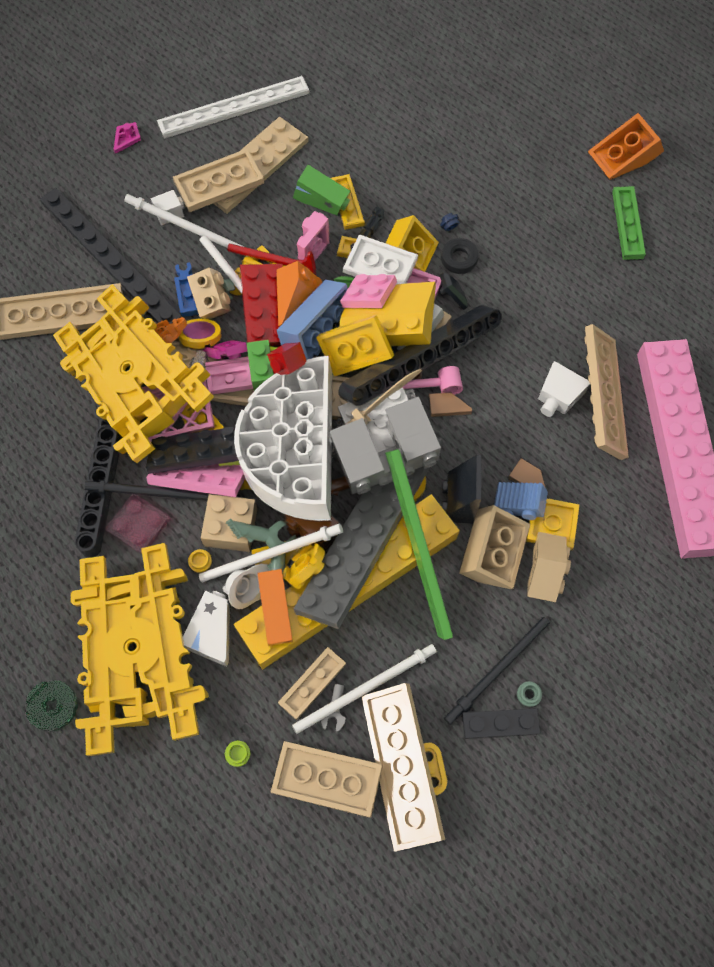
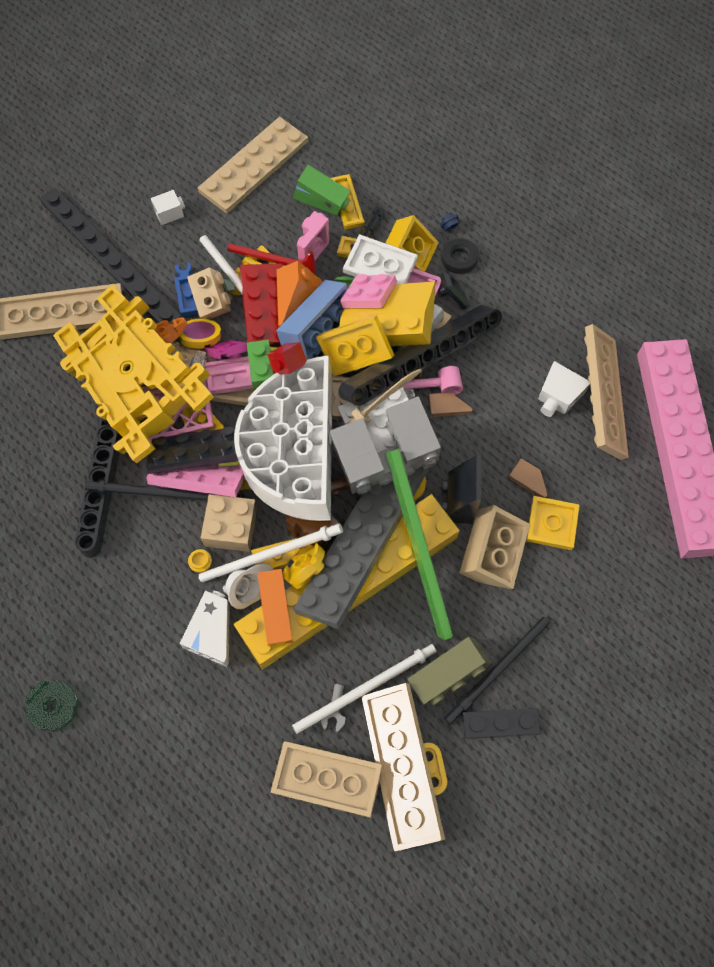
(126, 136): dark pink piece -> none
(137, 523): clear pink plate -> none
(139, 204): white bar -> none
(143, 613): yellow piece -> none
(218, 180): tan plate -> none
(233, 107): white tile -> none
(237, 753): lime plate -> none
(266, 535): sand green piece -> none
(312, 683): tan plate -> none
(449, 671): none -> olive wedge
(522, 499): medium blue brick -> none
(537, 694): sand green plate -> none
(548, 567): tan brick -> none
(627, 148): orange slope -> none
(628, 223): bright green plate -> none

